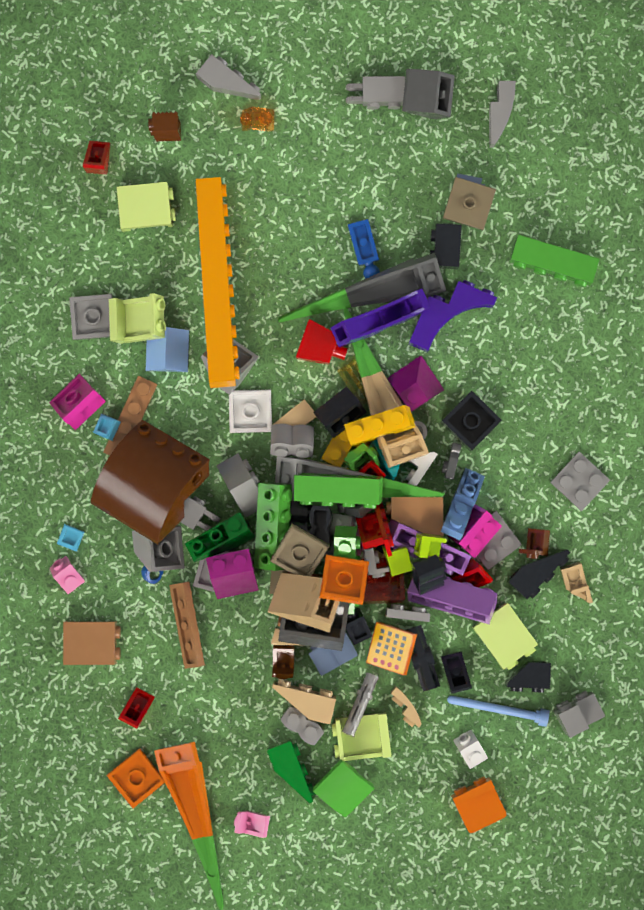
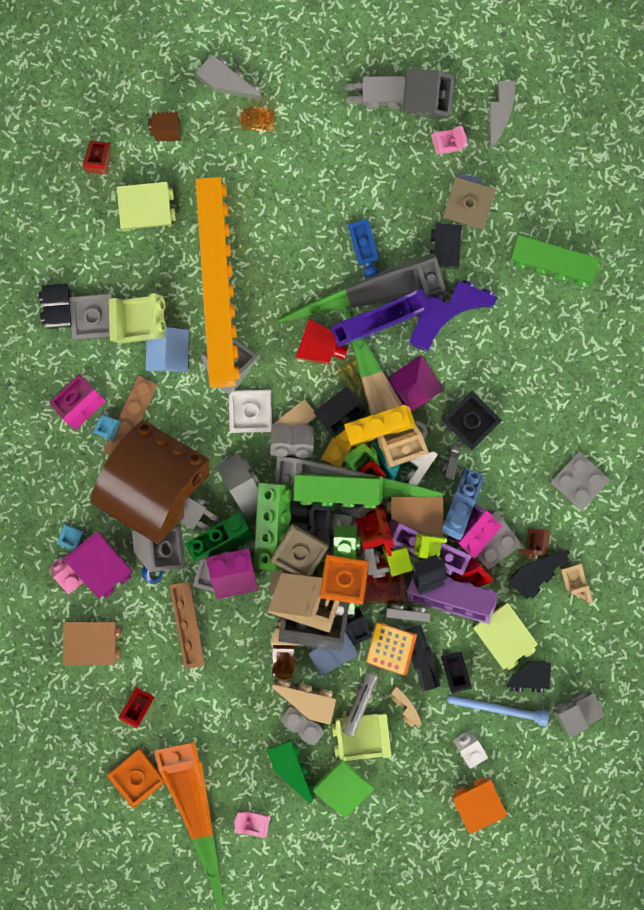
(55, 306): none -> black brick
(99, 565): none -> magenta slope
(449, 140): none -> bright pink bracket

